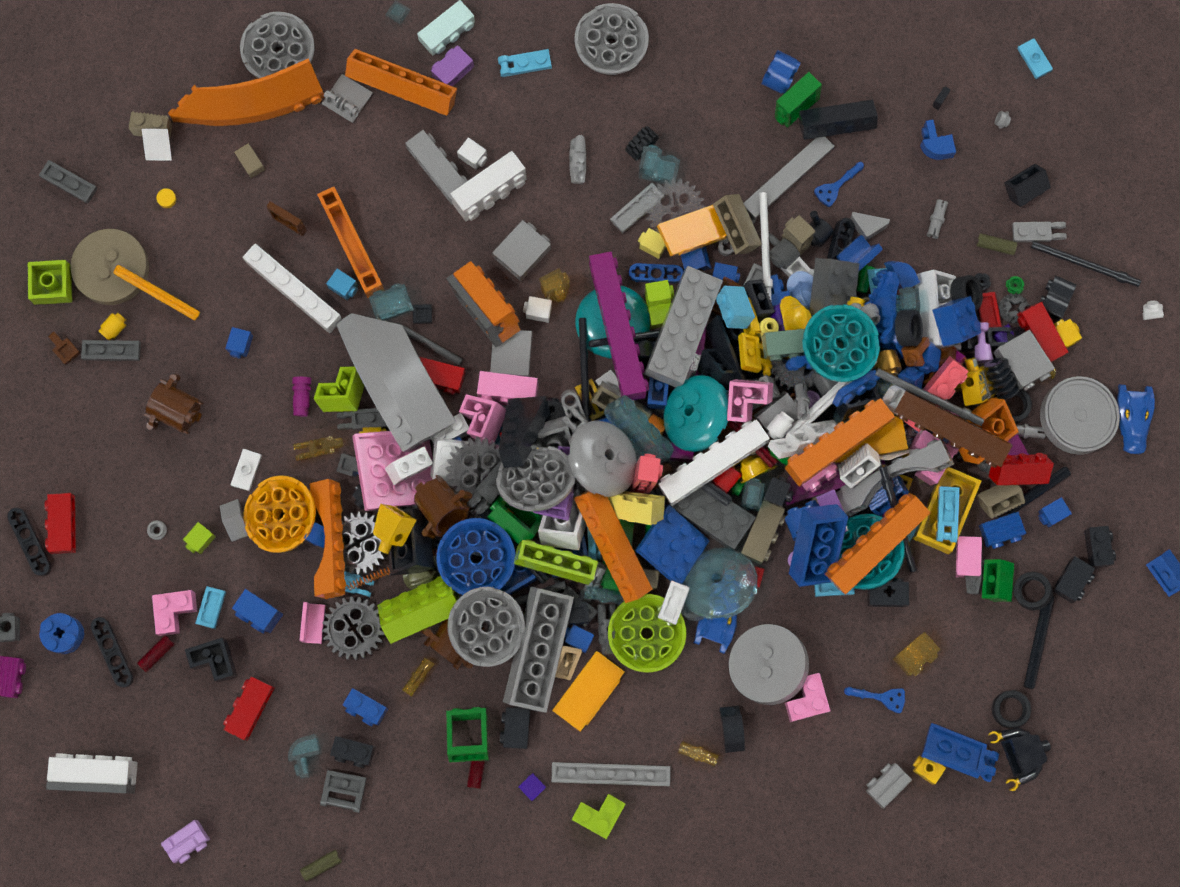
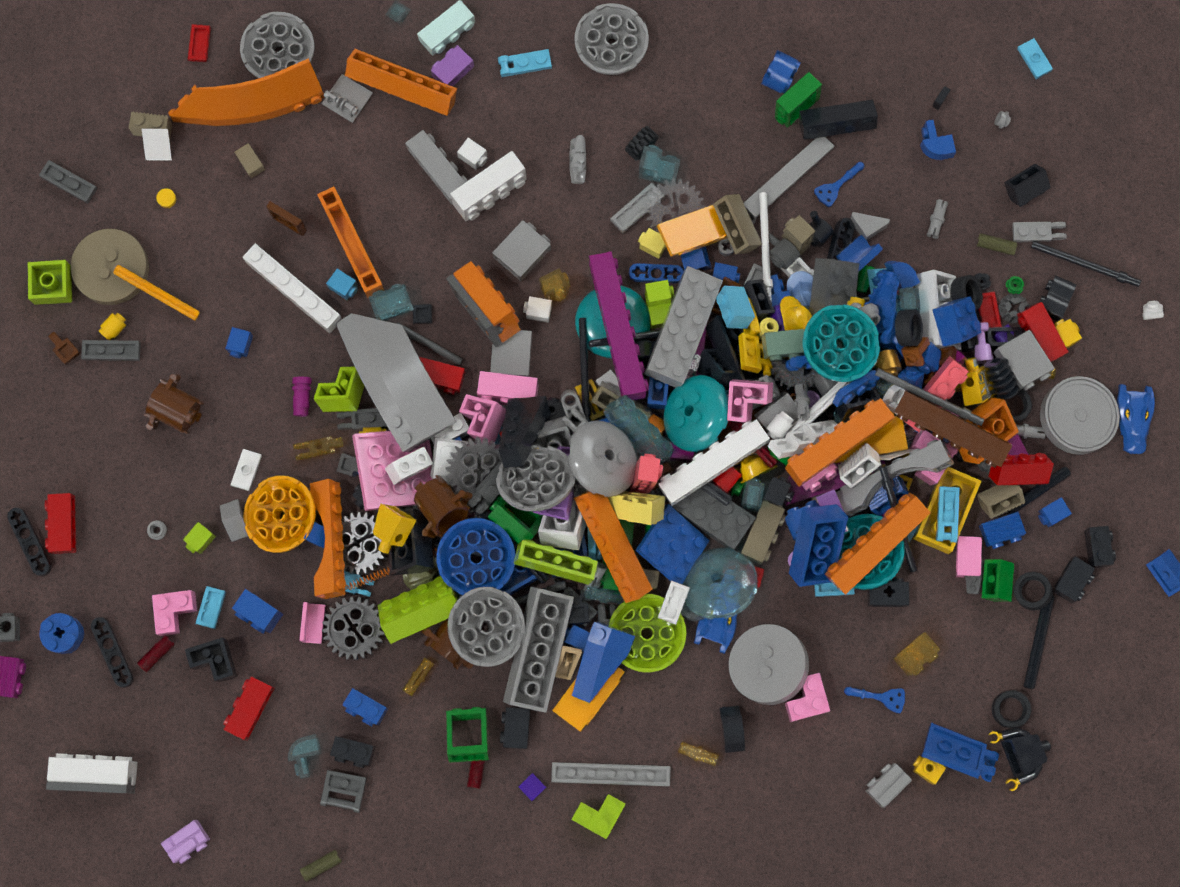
(199, 43): none -> red tile
(602, 656): none -> blue wedge

